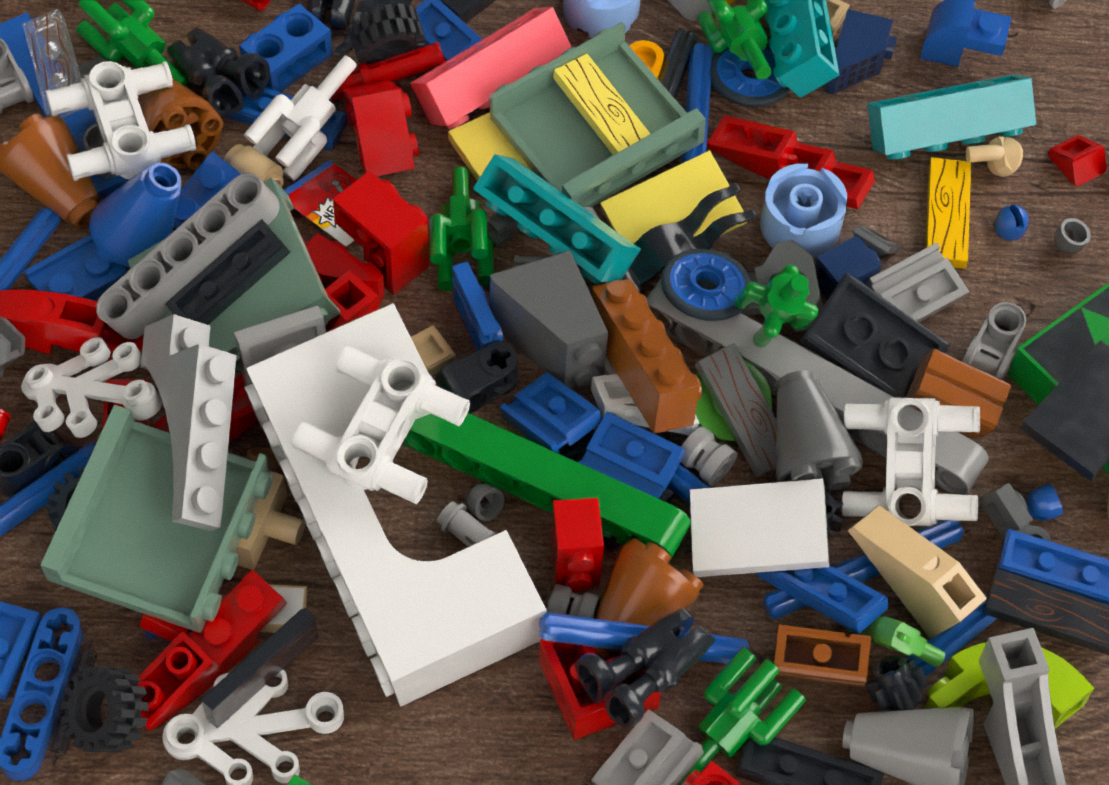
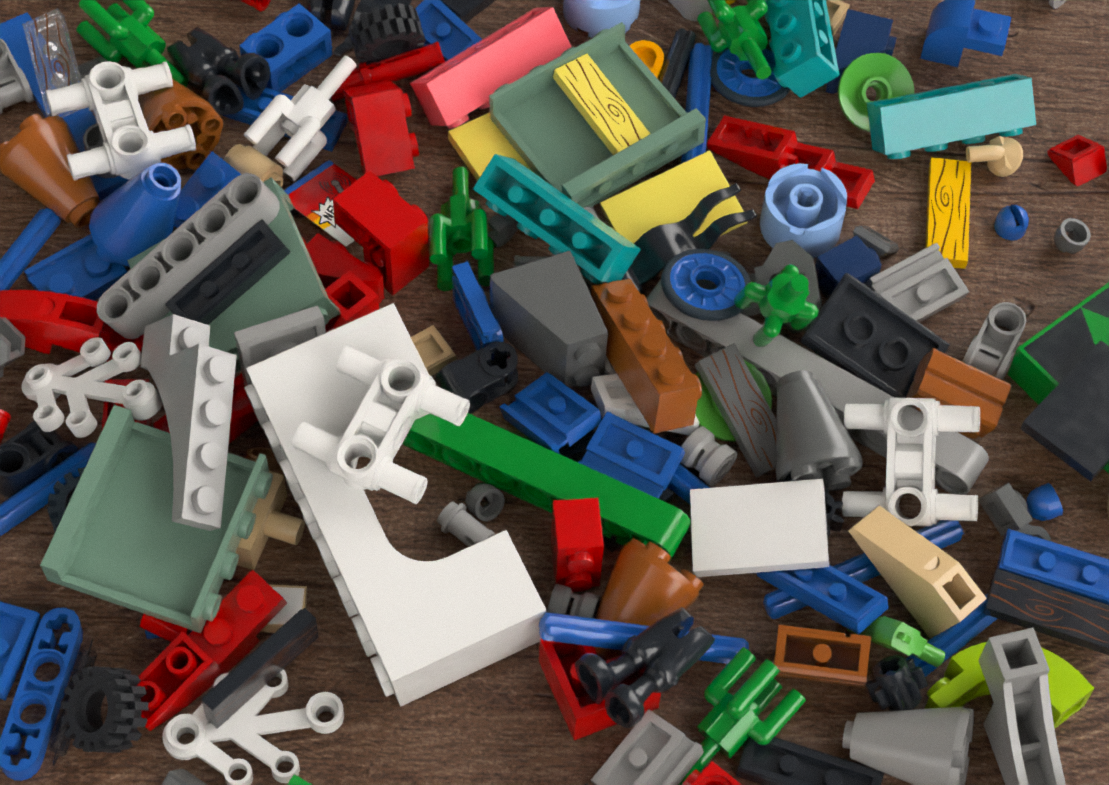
(872, 70): none -> bright green dish

